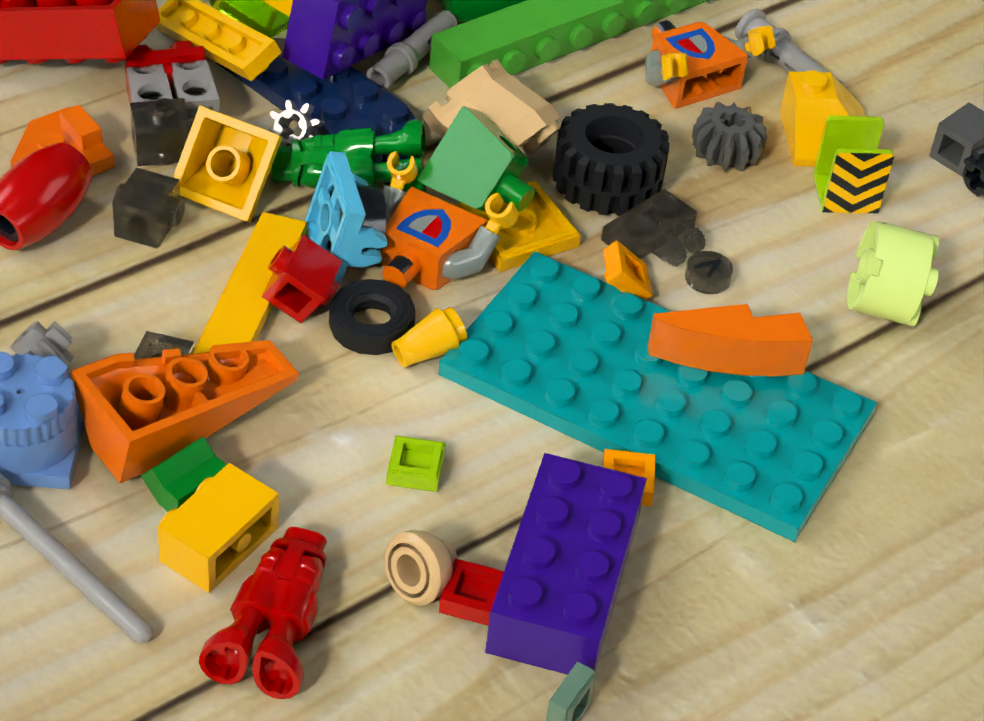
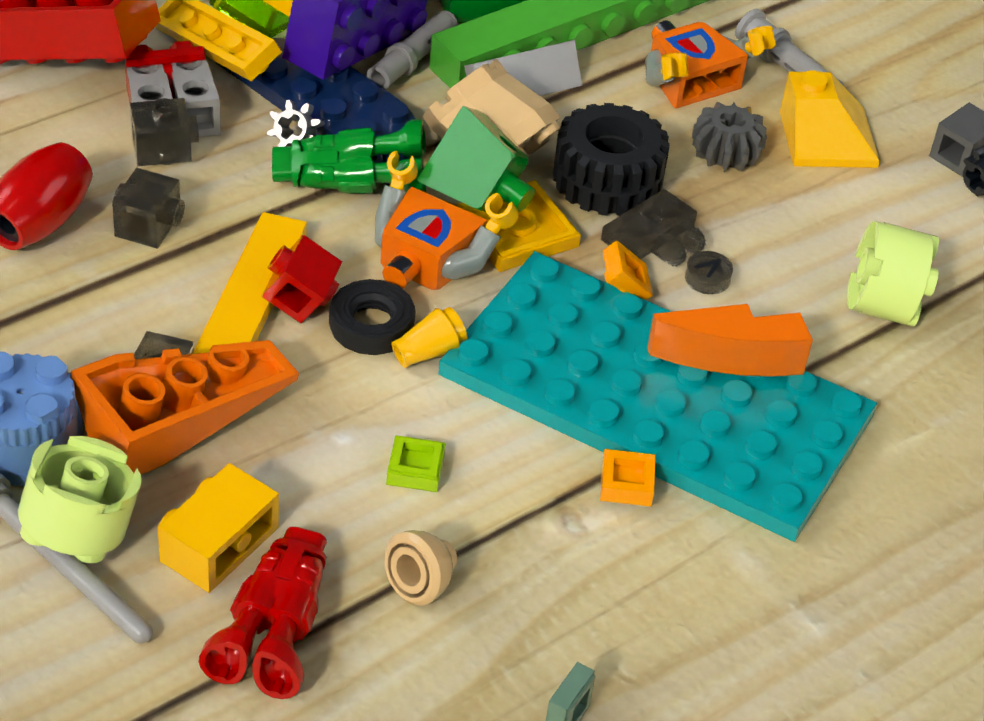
(44, 342): light grey gear -> none
(70, 127): orange plate -> none
(78, 498): none -> yellowish green brick
(180, 475): green piece -> none
(226, 163): yellow slope -> none
(347, 215): medium azure piece -> none
(470, 592): red plate -> none
(542, 69): none -> light grey sticker
(565, 565): dark purple brick -> none
(850, 167): piece -> none

